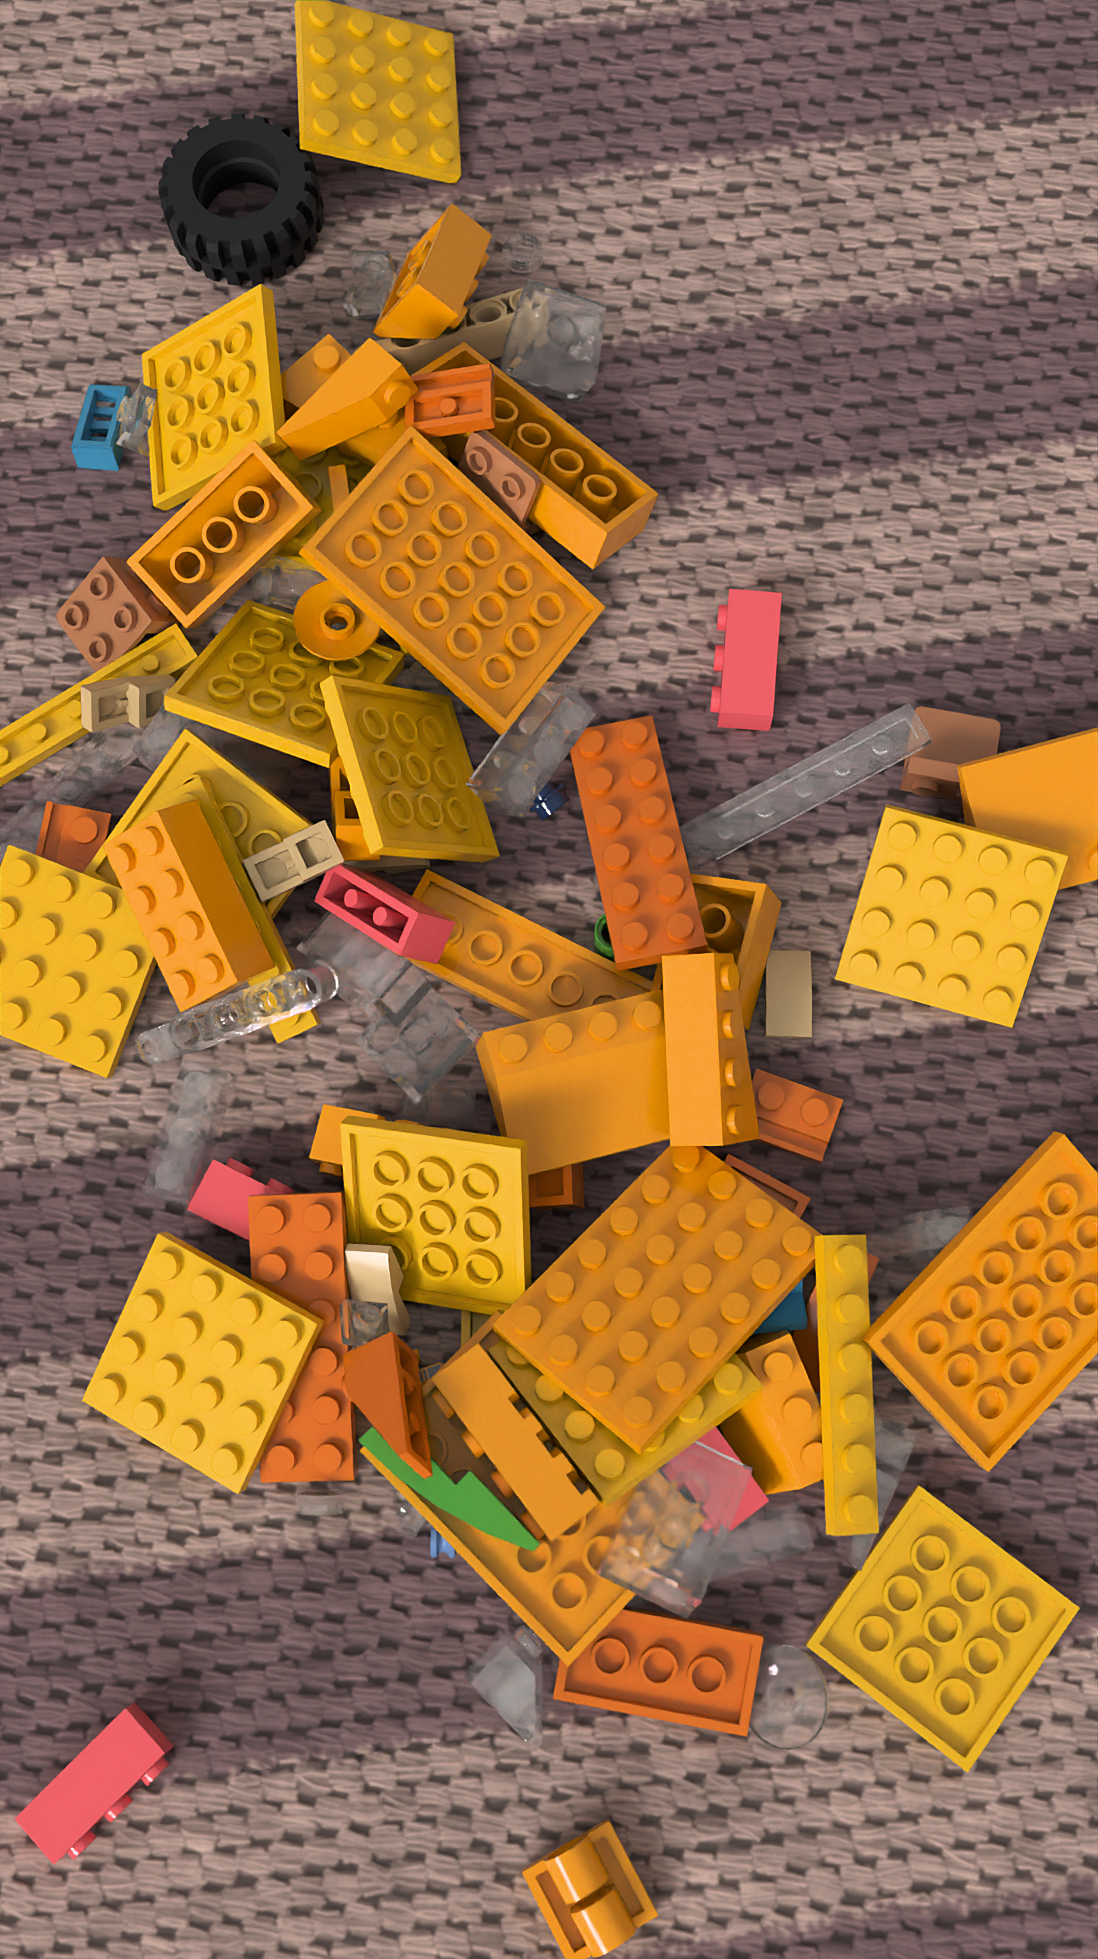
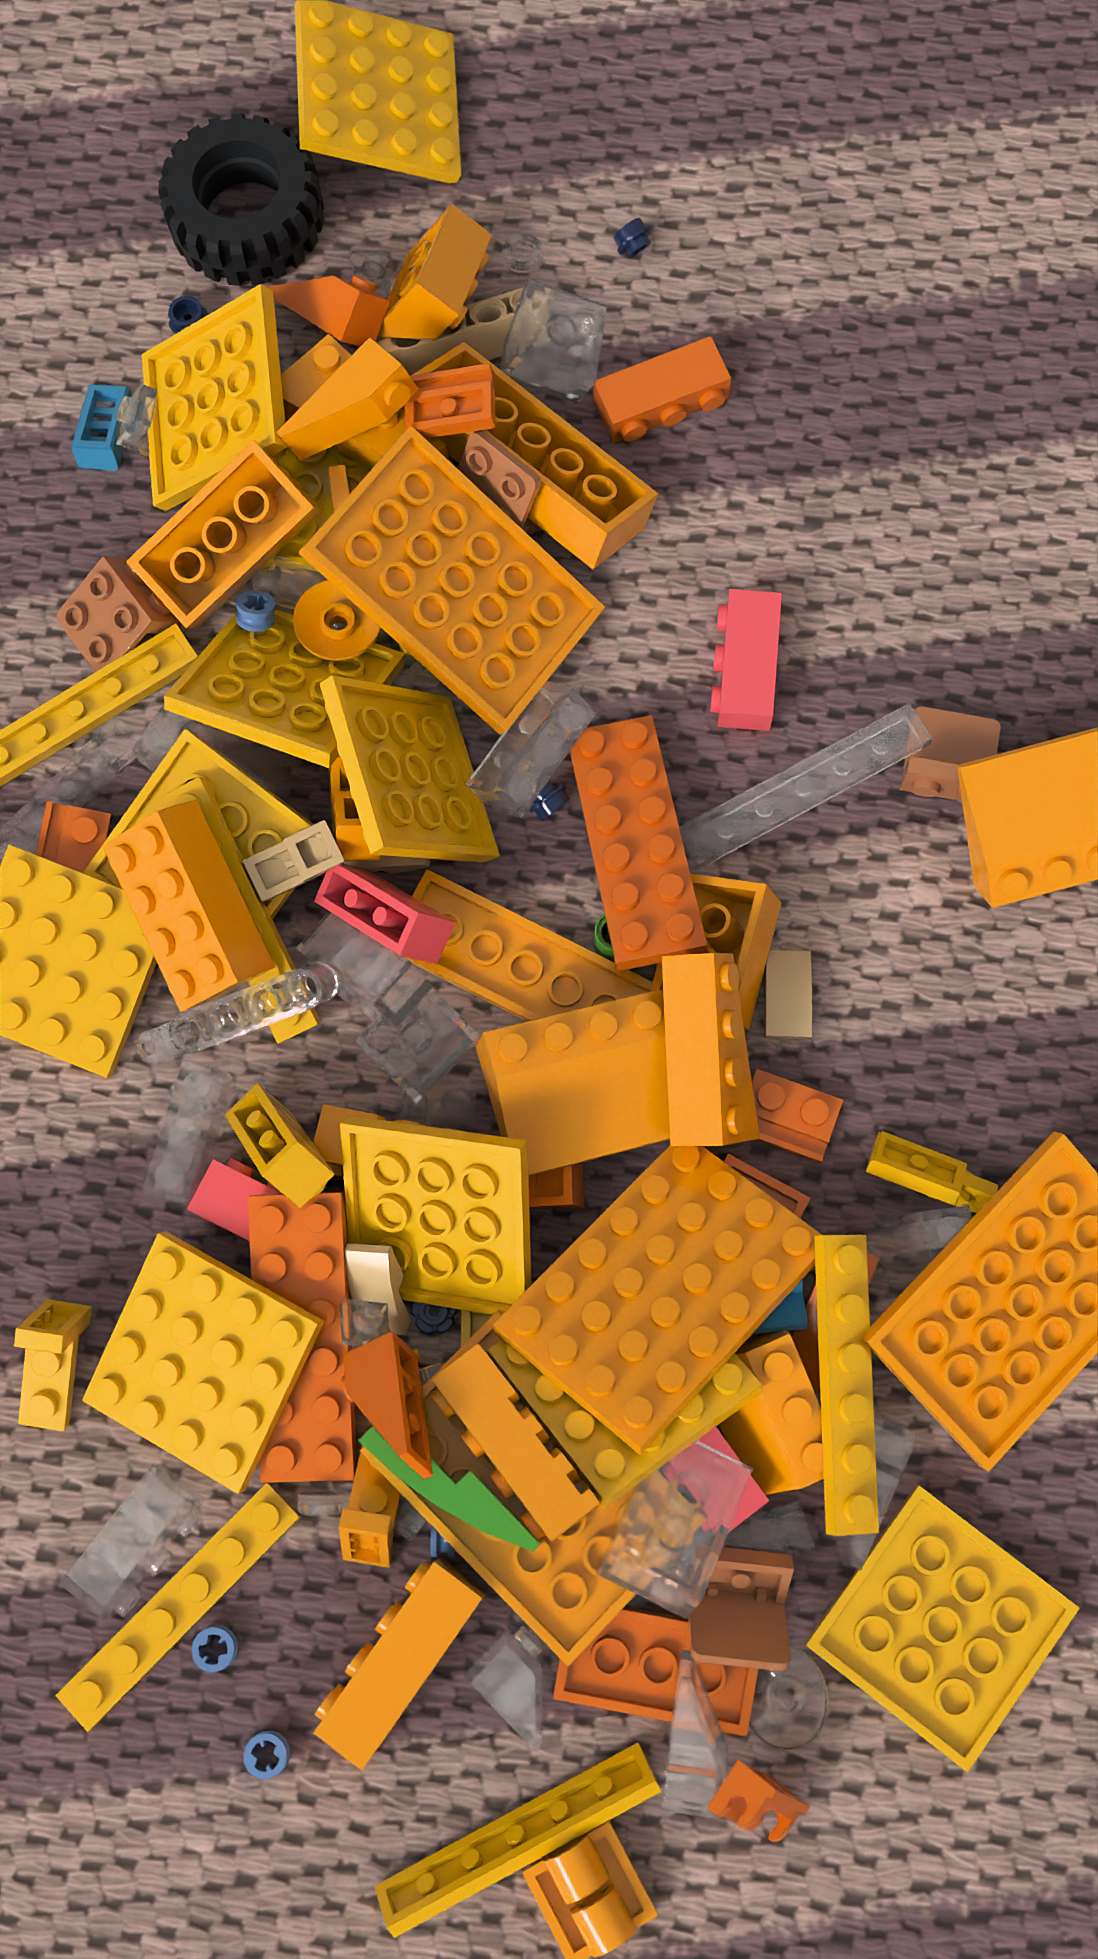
(50, 1362): none -> yellow bracket
(96, 1785): coral brick -> none
(123, 701): tan slope -> none
(134, 1543): none -> clear brick
(177, 1607): none -> yellow plate
(184, 307): none -> dark blue plate
(224, 1659): none -> medium blue bush
(252, 1758): none -> medium blue bush
(255, 610): none -> medium blue bush
(279, 1146): none -> yellow brick
(336, 305): none -> orange slope
(370, 1519): none -> light orange bracket
(399, 1663): none -> light orange brick
(427, 1323): none -> dark blue plate
(516, 1839): none -> yellow plate
(633, 237): none -> dark blue plate
(662, 390): none -> orange brick
(696, 1747): none -> clear slope
(744, 1612): none -> nougat bracket
(752, 1793): none -> orange hinge
(928, 1172): none -> yellow hinge
(950, 915): yellow plate -> none

